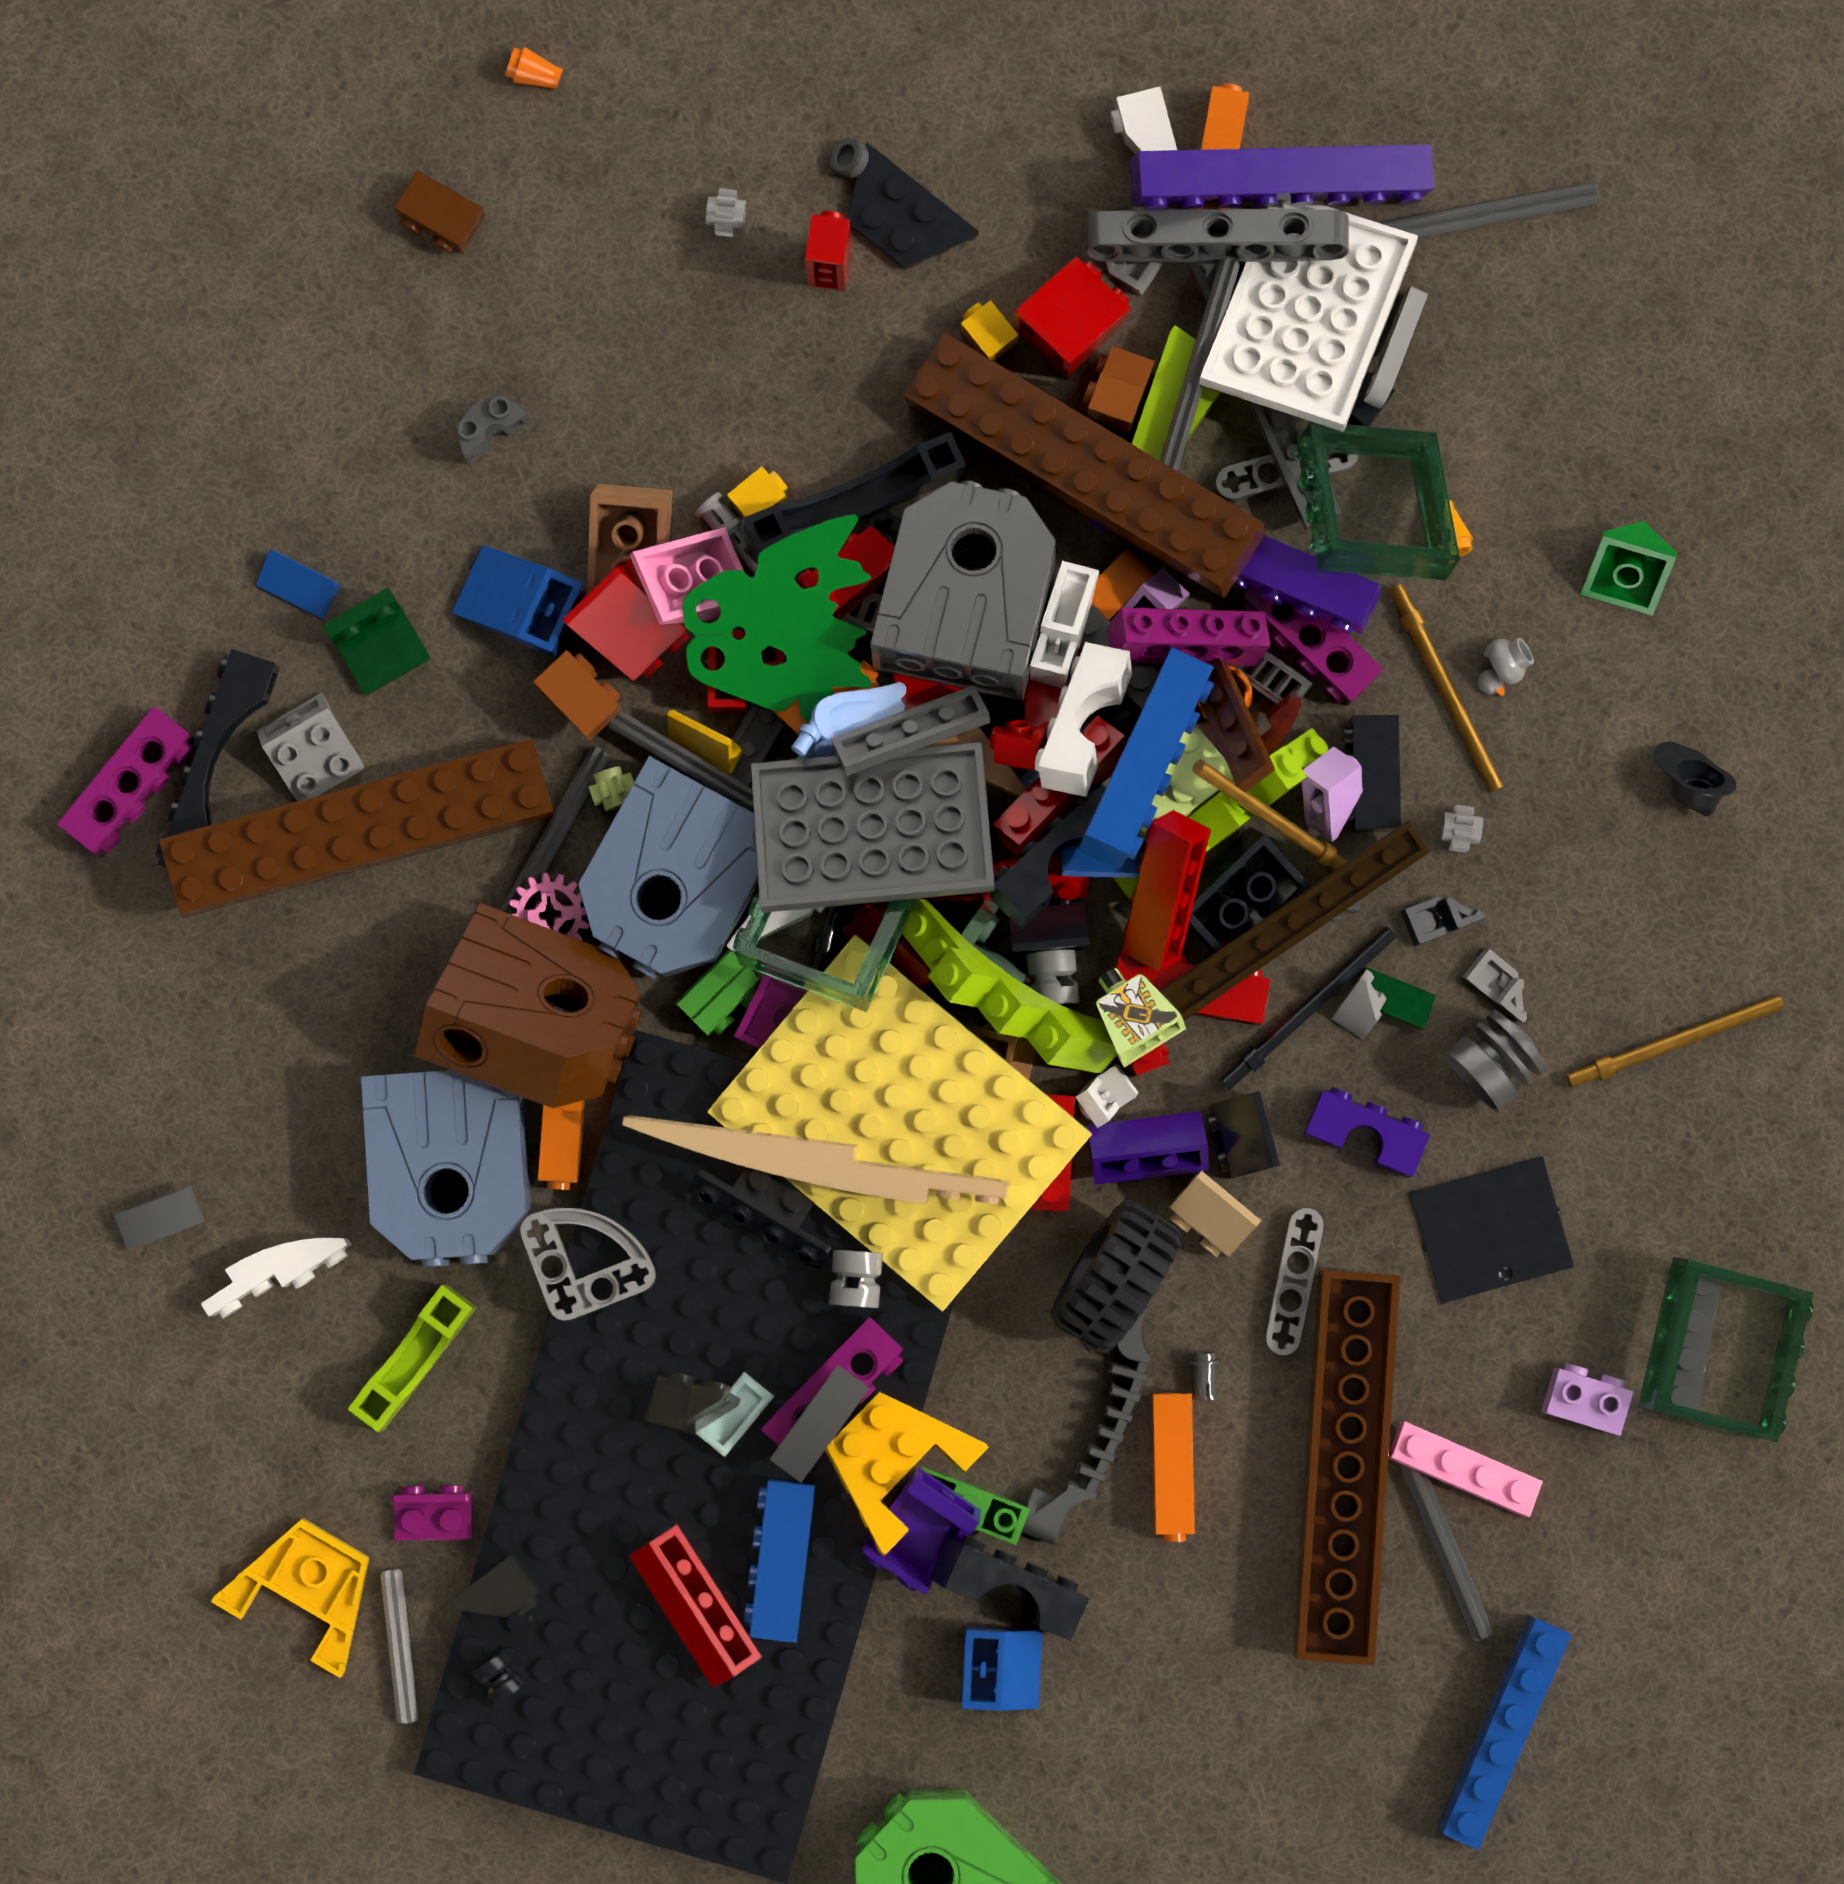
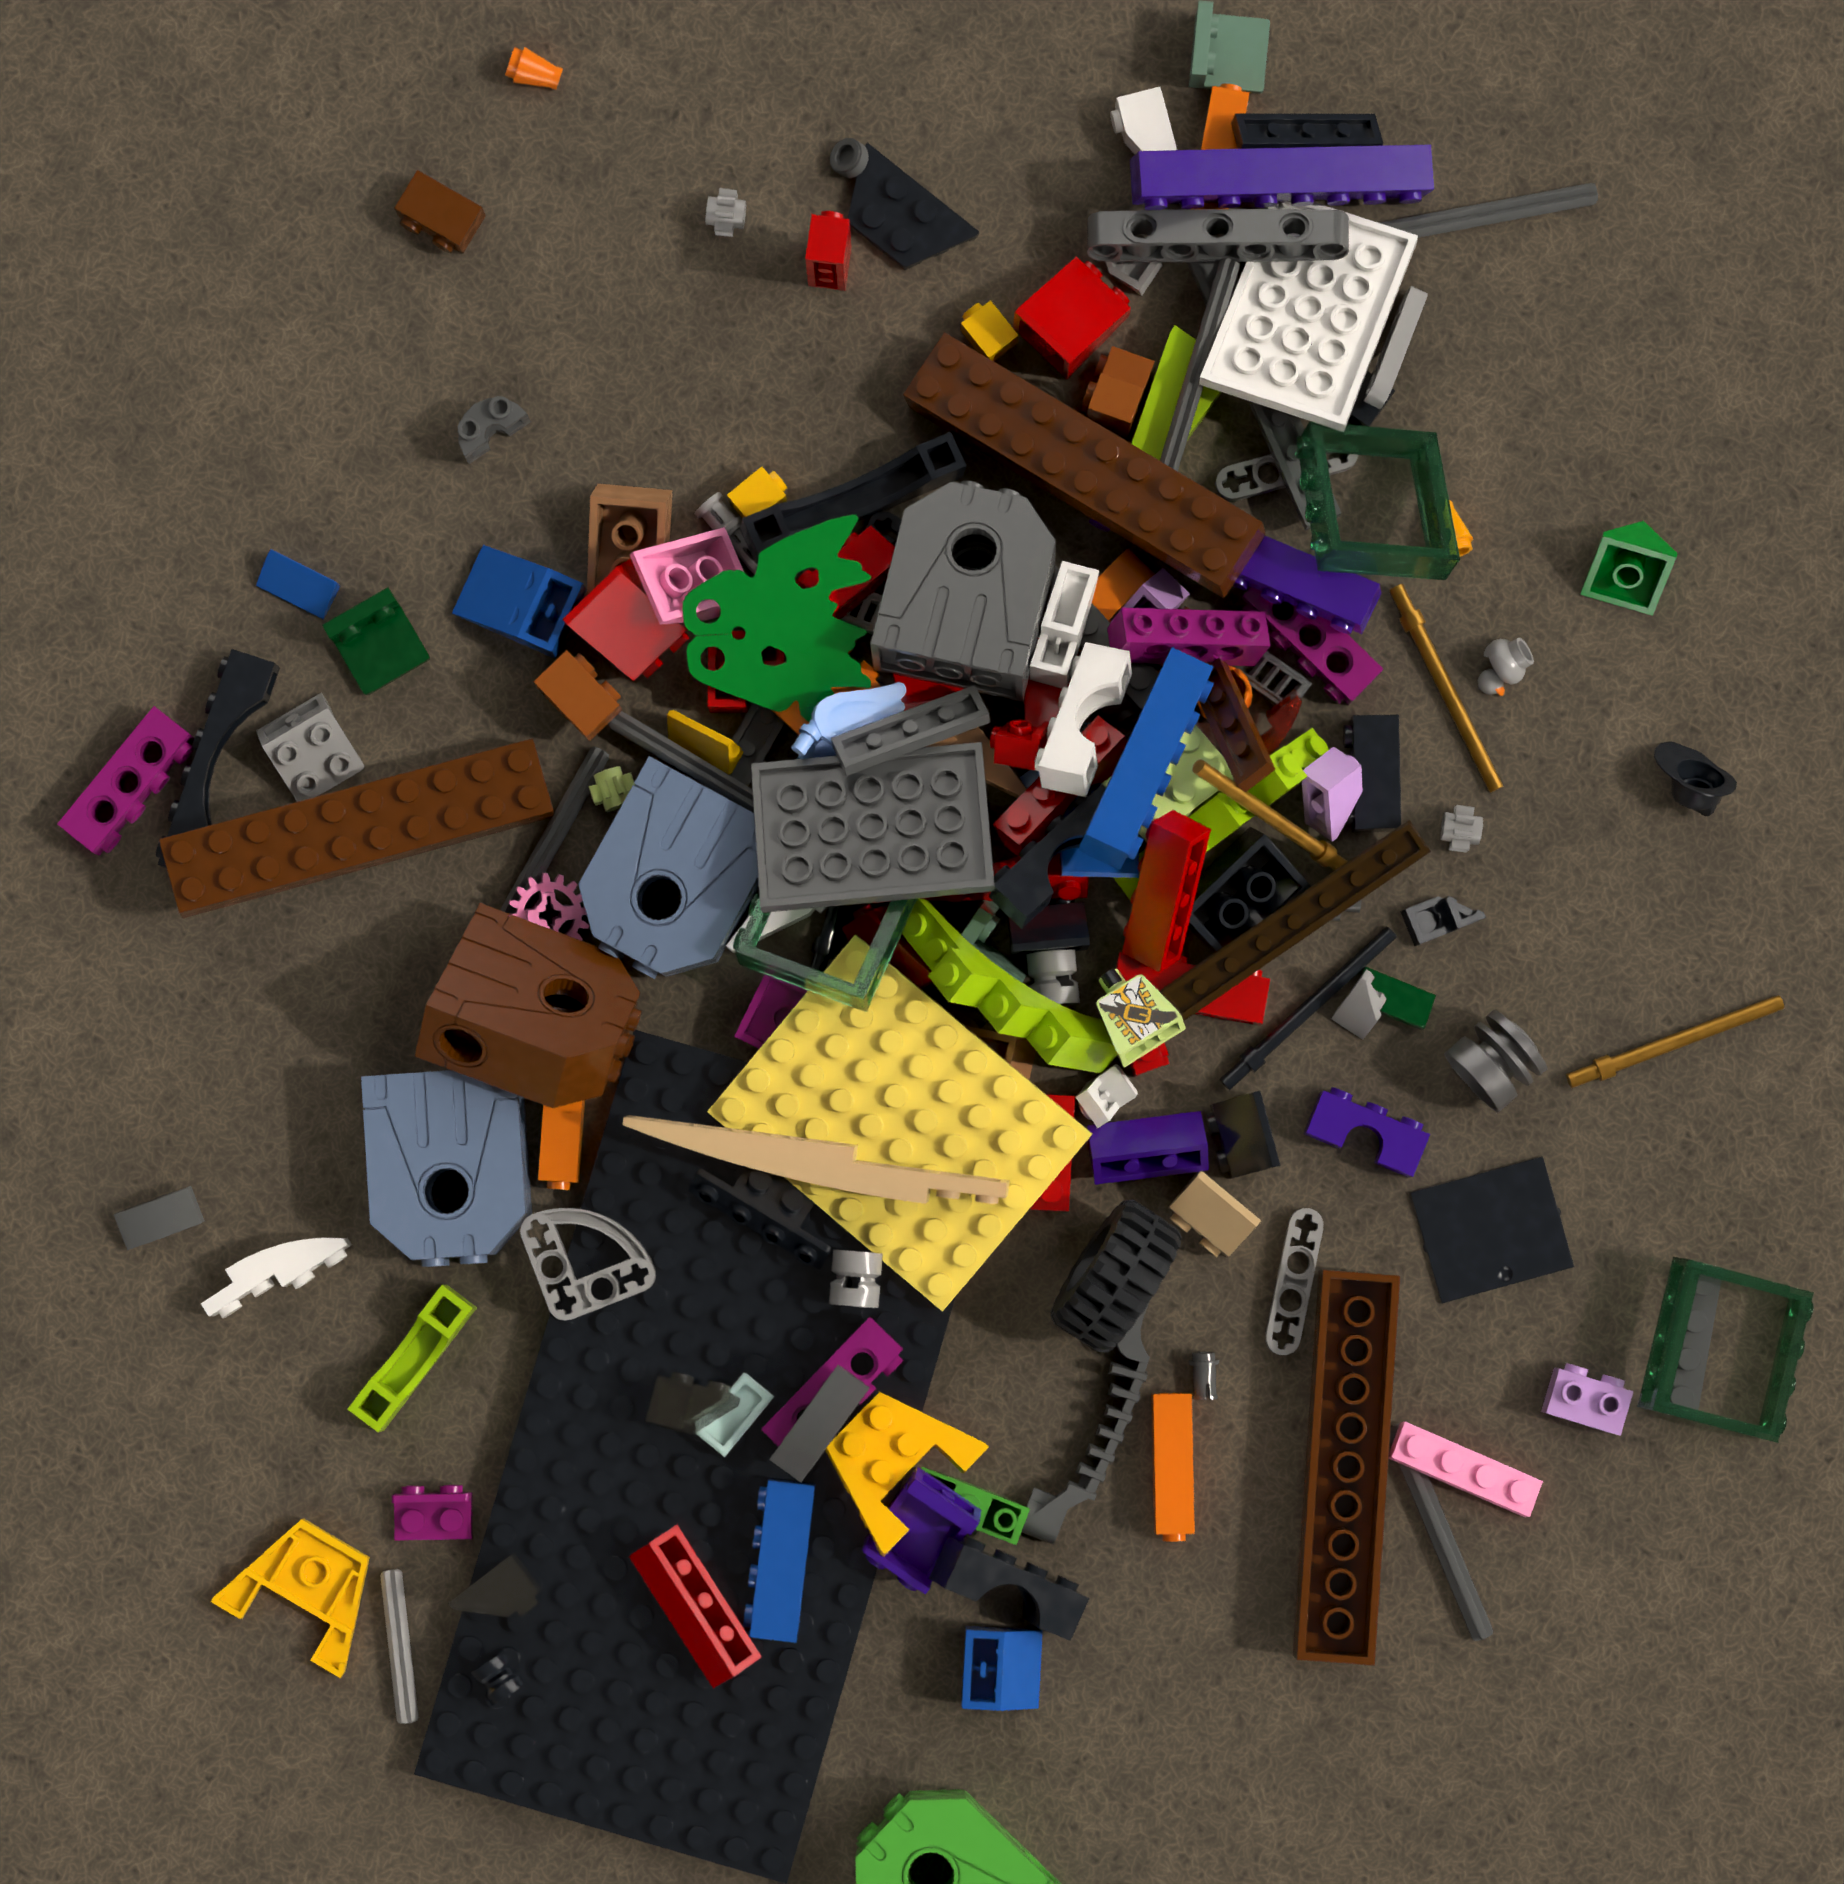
(719, 994): bright green brick -> none
(1228, 50): none -> sand green bracket
(1305, 130): none -> black plate
(1498, 983): light grey slope -> none
(1504, 1732): blue brick -> none

